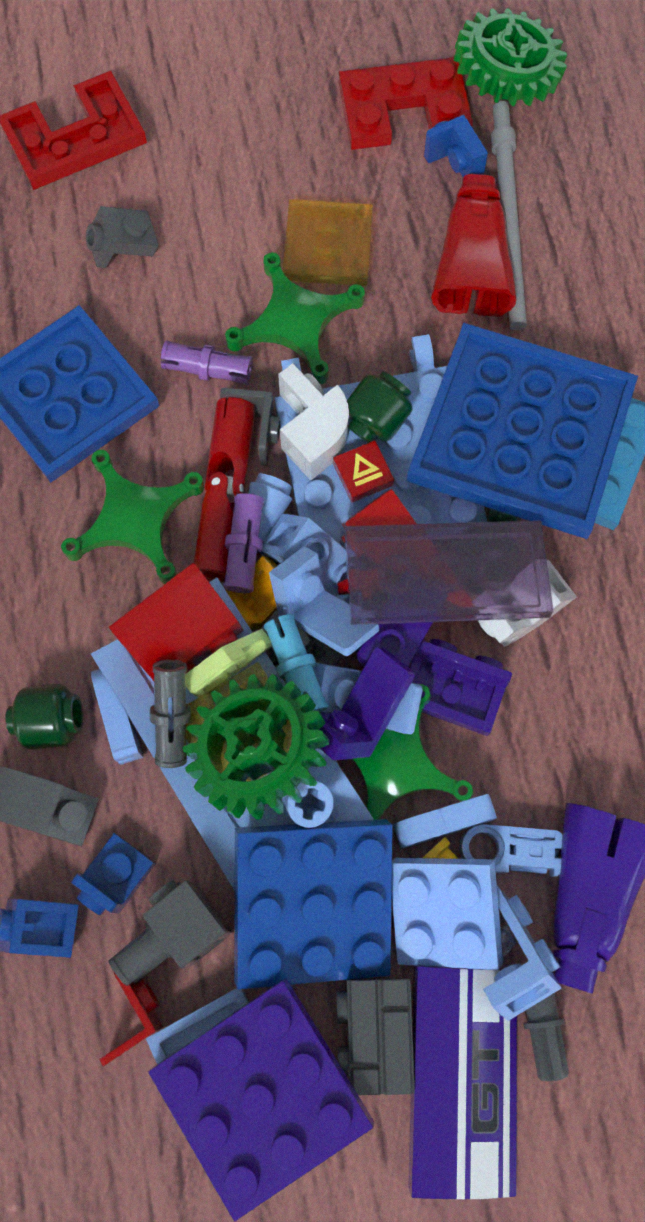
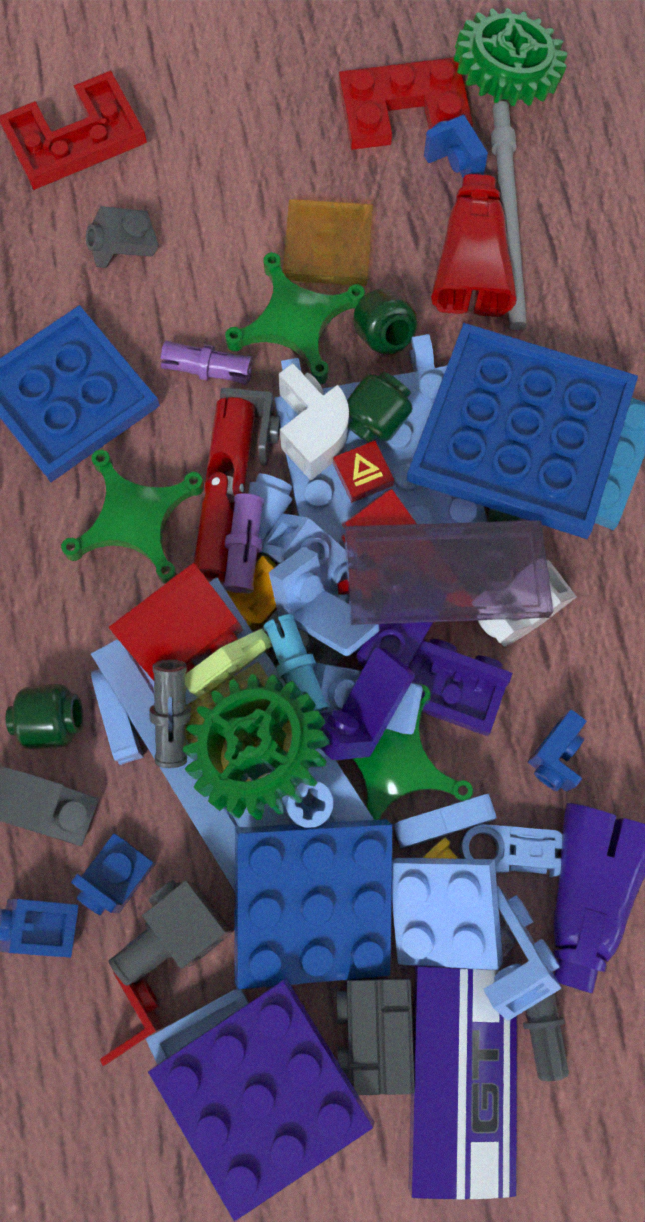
(385, 321): none -> dark green head
(563, 743): none -> blue bracket

